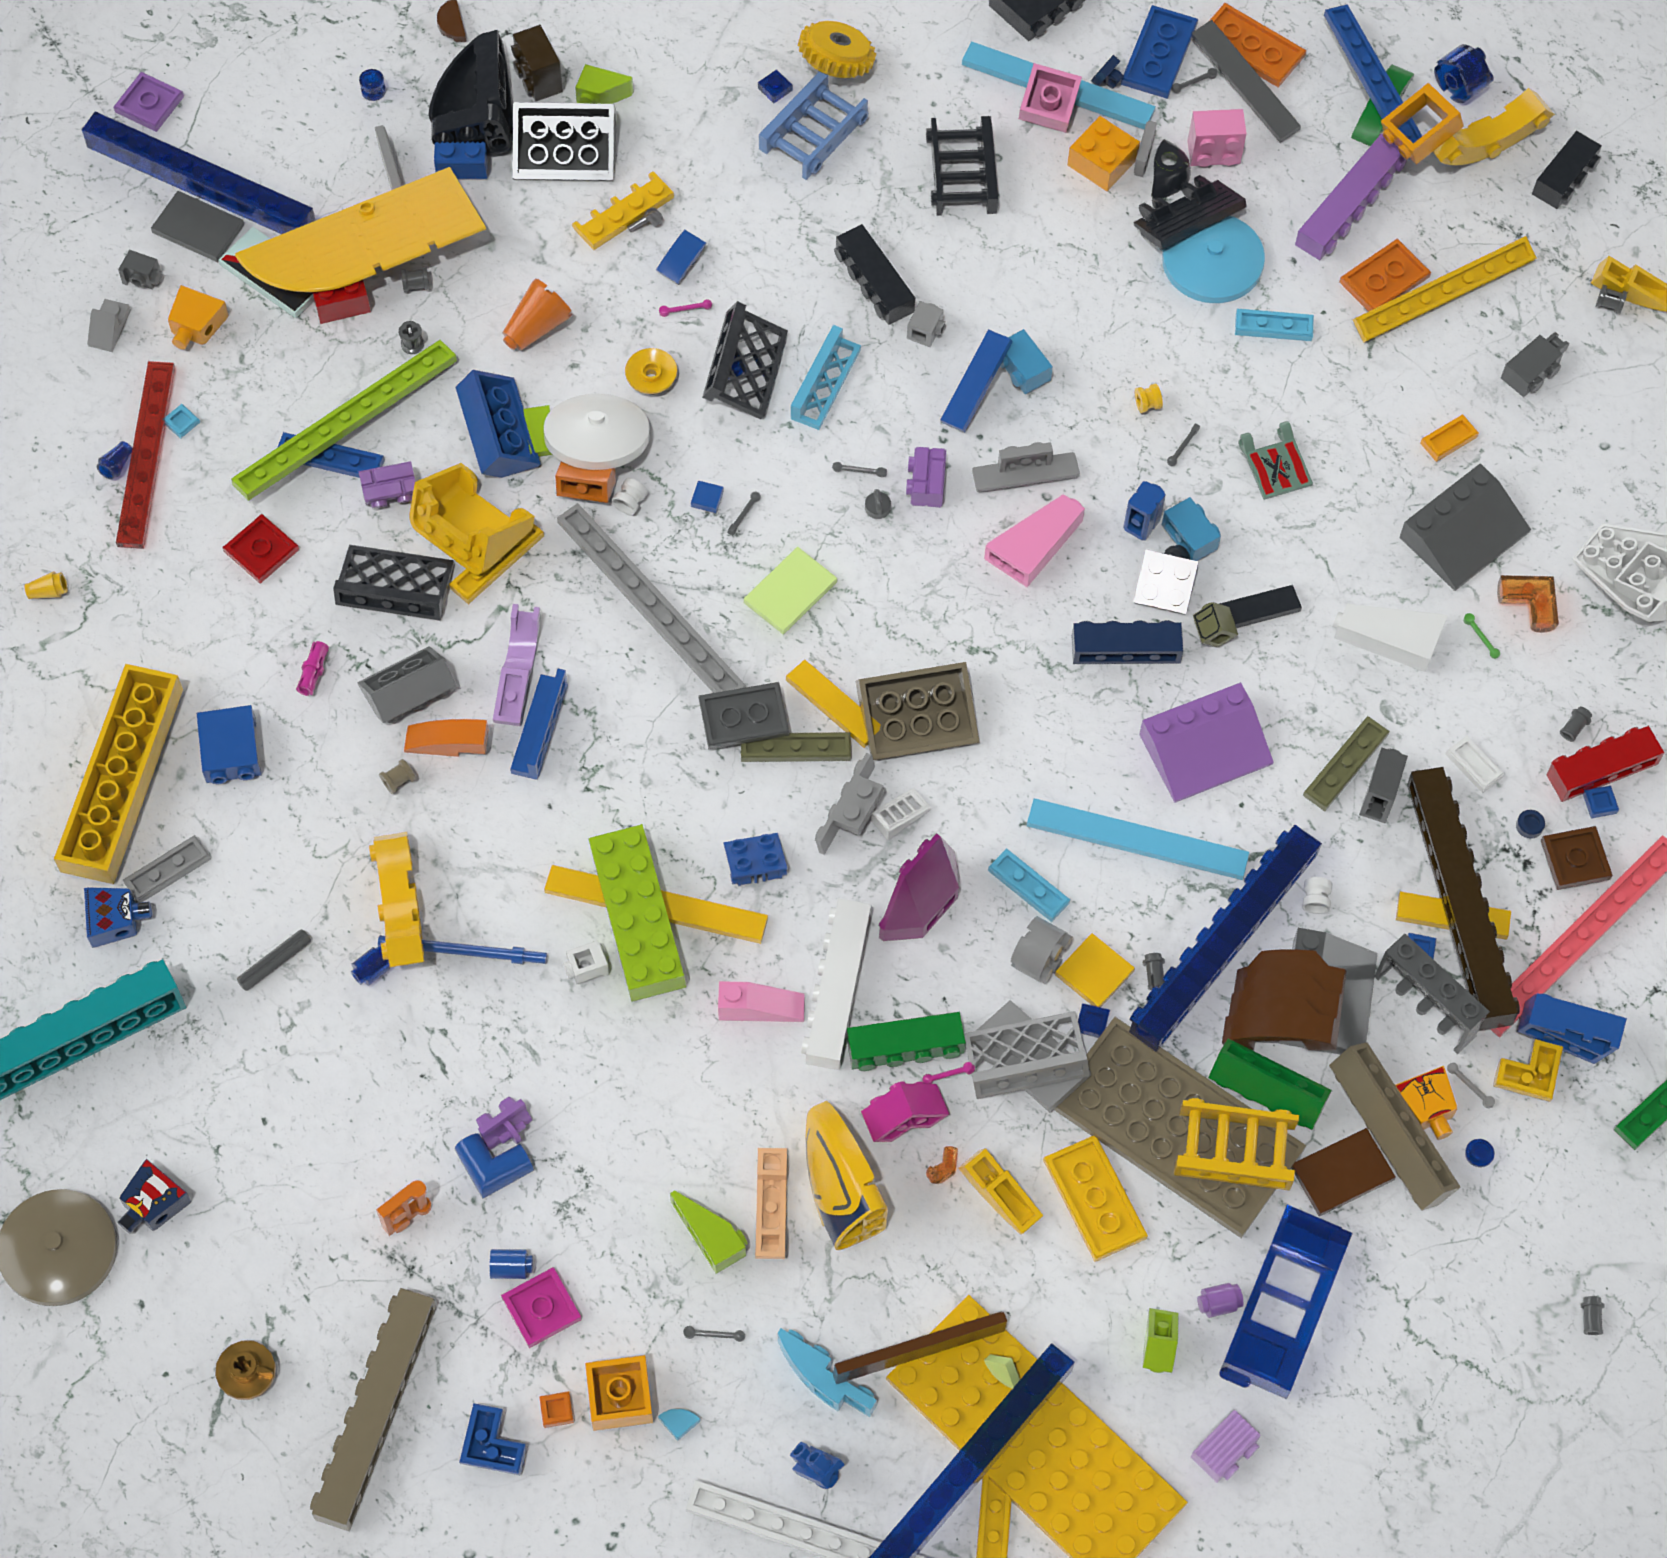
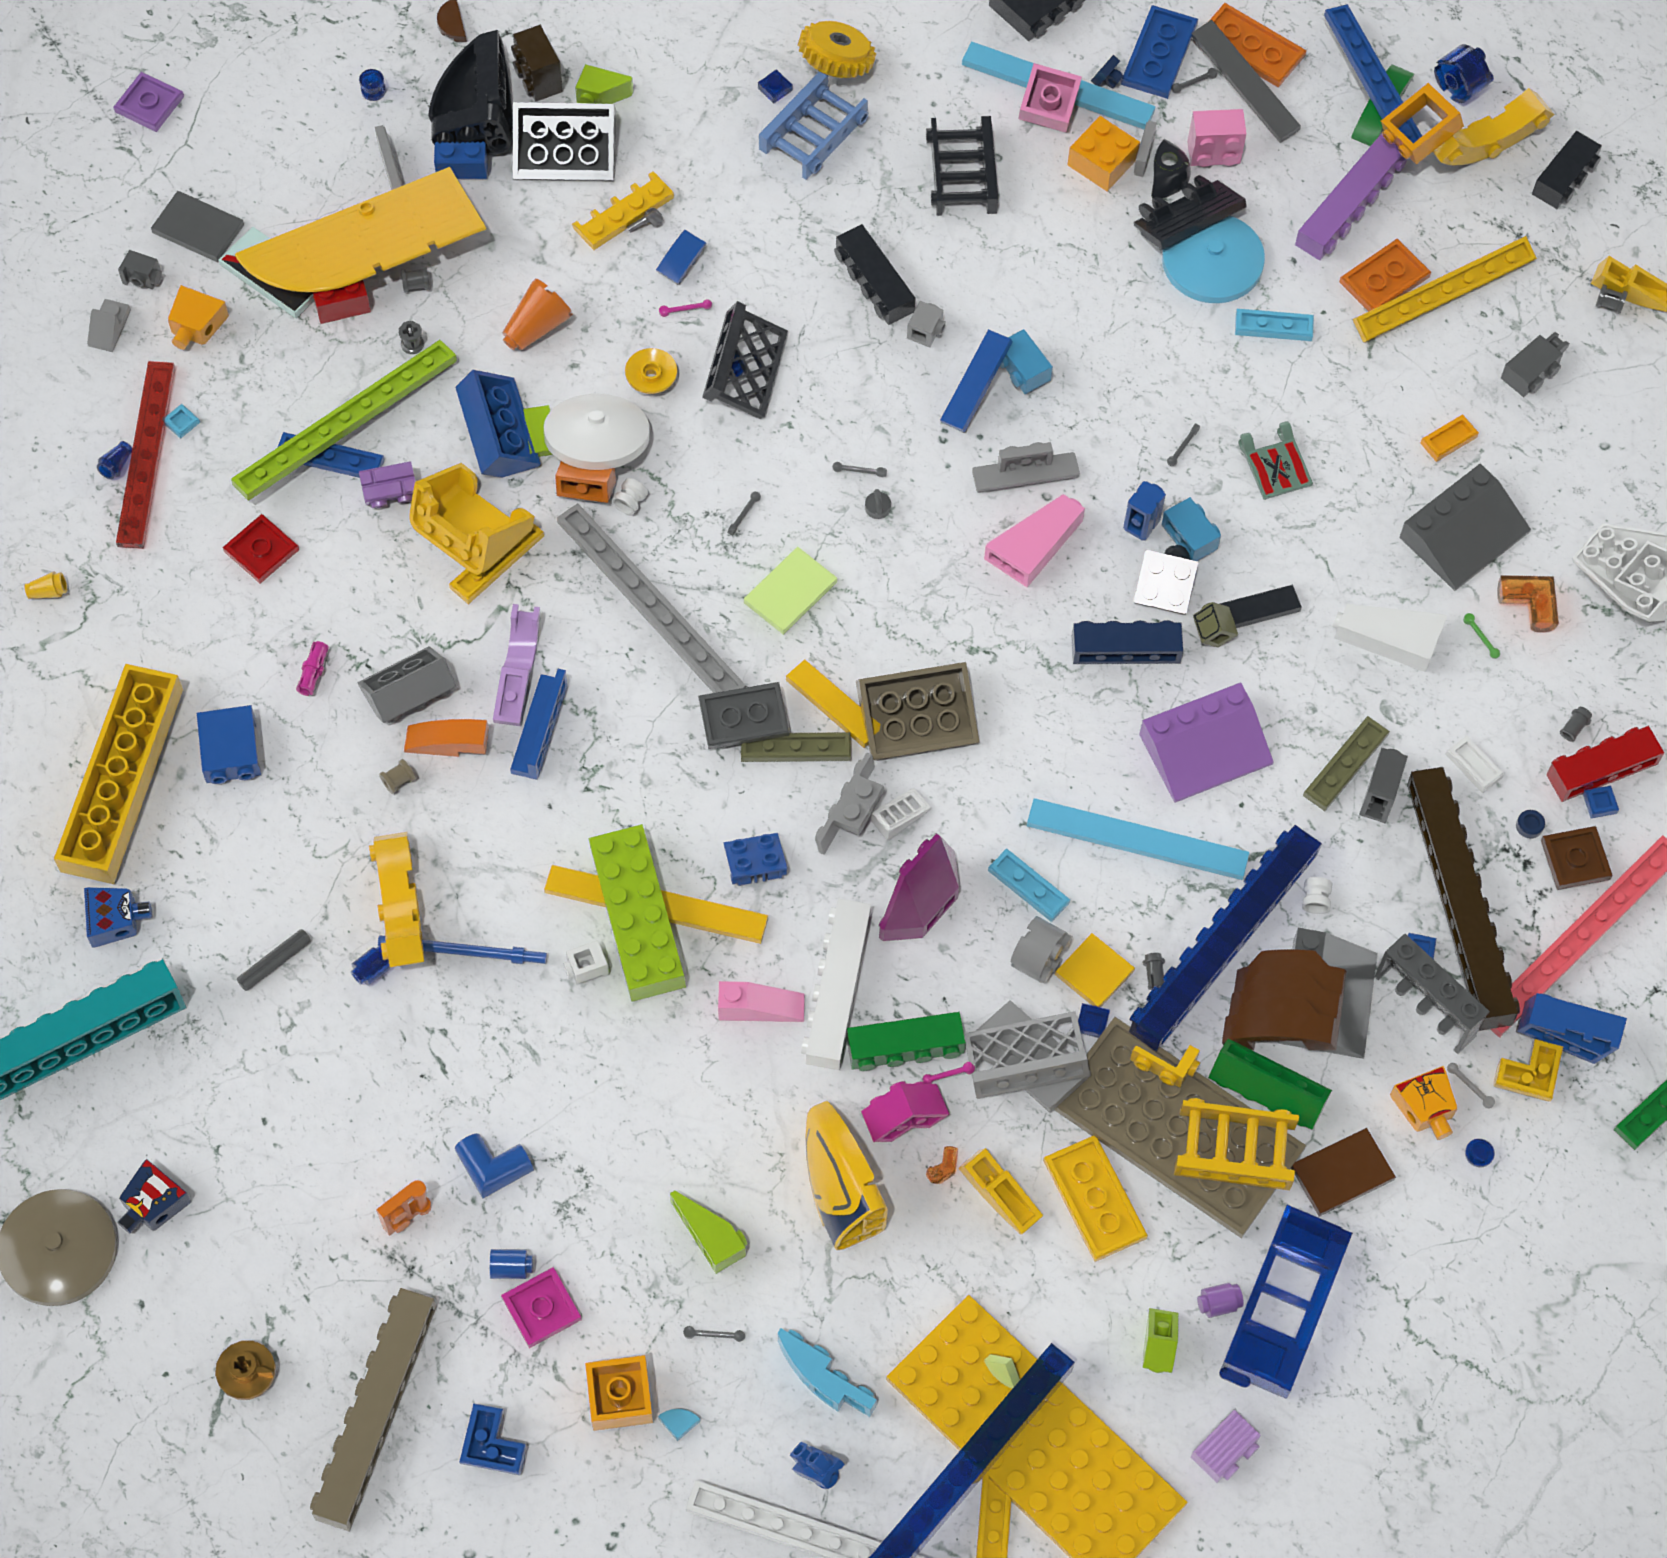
(166, 869): light grey tile -> none
(195, 175): clear blue brick -> none
(389, 597): black fence -> none
(505, 1125): medium lavender hips -> none
(556, 1409): orange tile -> none
(707, 496): blue tile -> none
(771, 1203): light nougat slope -> none
(817, 372): medium azure fence -> none
(919, 1347): reddish brown tile -> none
(928, 476): medium lavender brick -> none
(1148, 398): yellow wheel -> none
(1167, 1073): none -> yellow bracket
(1394, 1126): dark tan brick -> none
(1430, 912): yellow tile -> none
(1592, 1315): dark grey pin -> none

